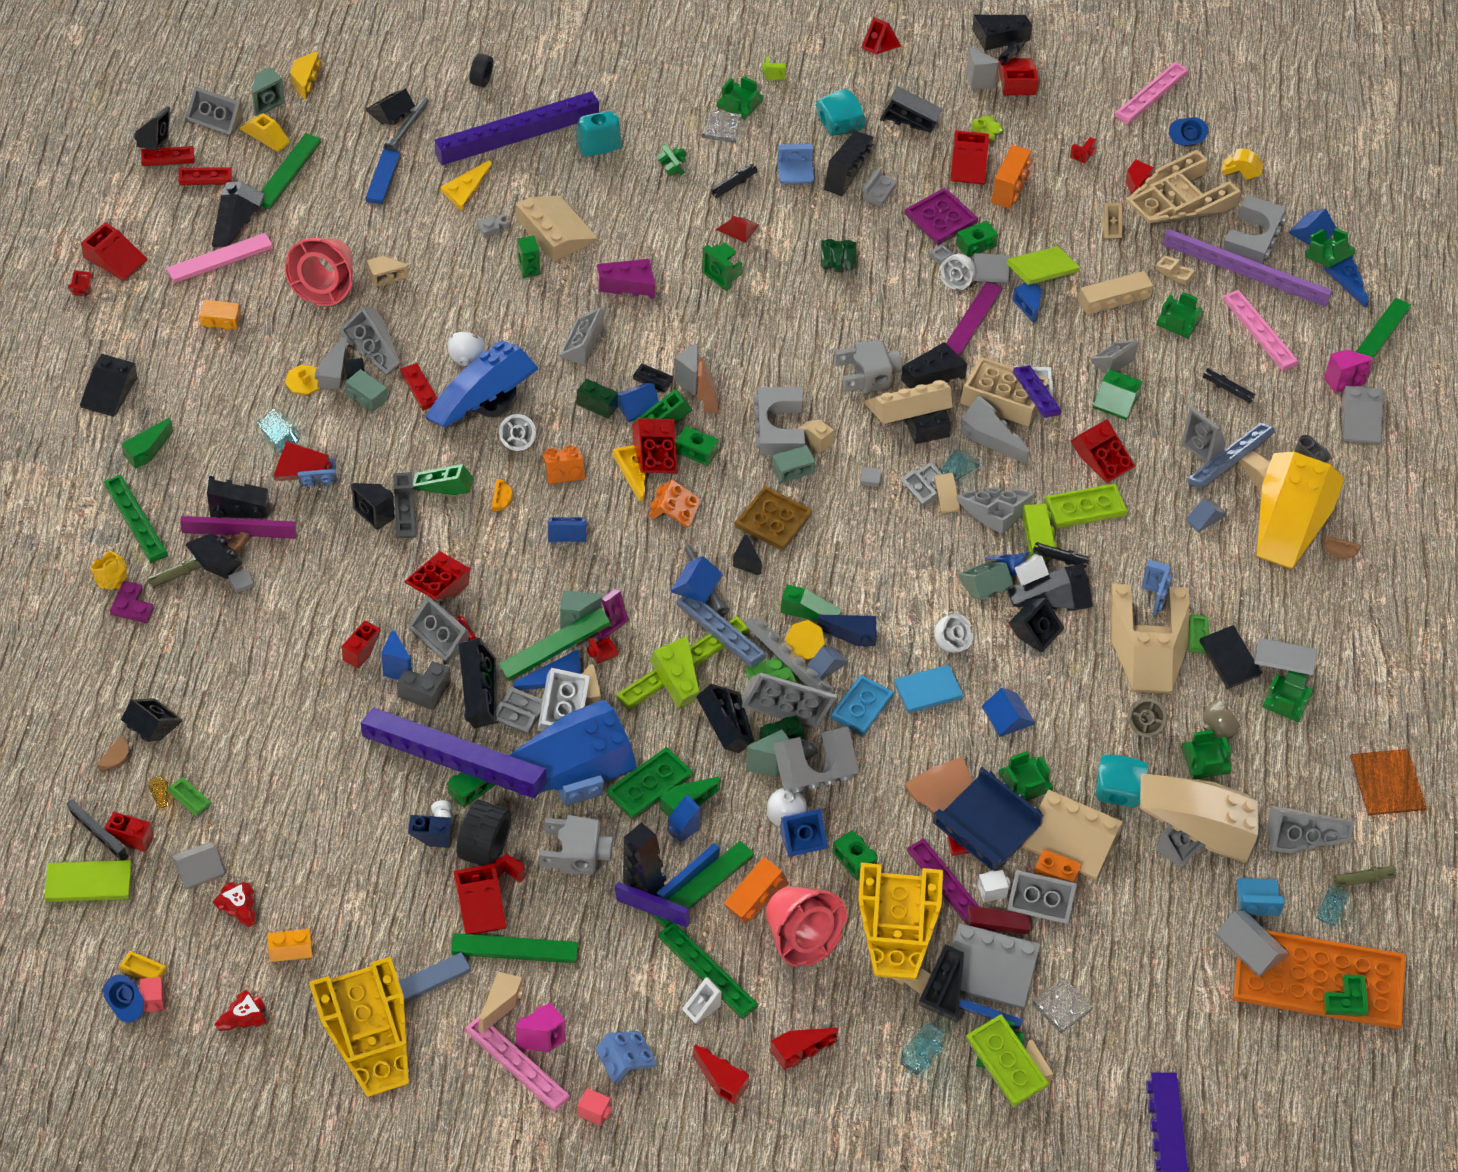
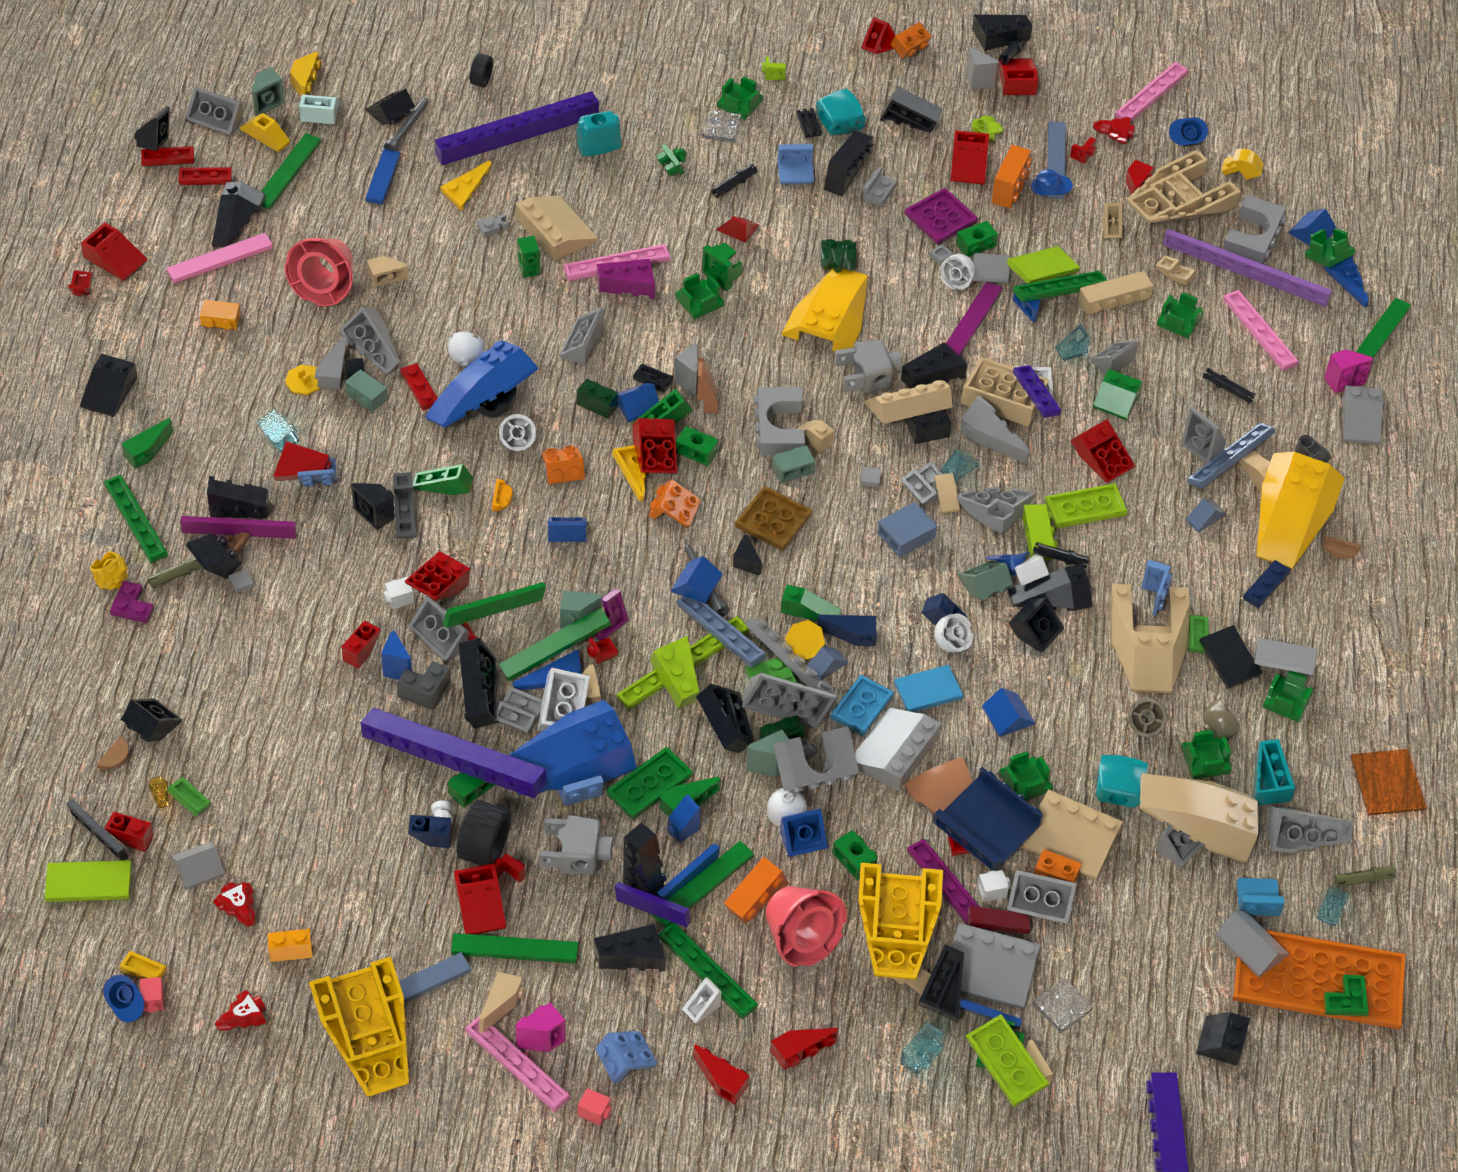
(319, 109): none -> light aqua slope
(398, 593): none -> white brick
(494, 605): none -> green tile
(588, 267): none -> bright pink tile
(630, 949): none -> black wedge
(699, 296): none -> green panel
(800, 115): none -> black tile
(831, 309): none -> yellow wedge
(897, 746): none -> light grey slope
(907, 529): none -> sand blue brick
(911, 40): none -> orange brick
(939, 607): none -> dark blue slope
(1051, 183): none -> blue piece
(1056, 150): none -> sand blue tile
(1057, 286): none -> green tile
(1075, 344): none -> clear light blue slope
(1116, 129): none -> red rock
(1223, 1037): none -> black slope
(1266, 584): none -> dark blue plate
(1272, 776): none -> teal wedge

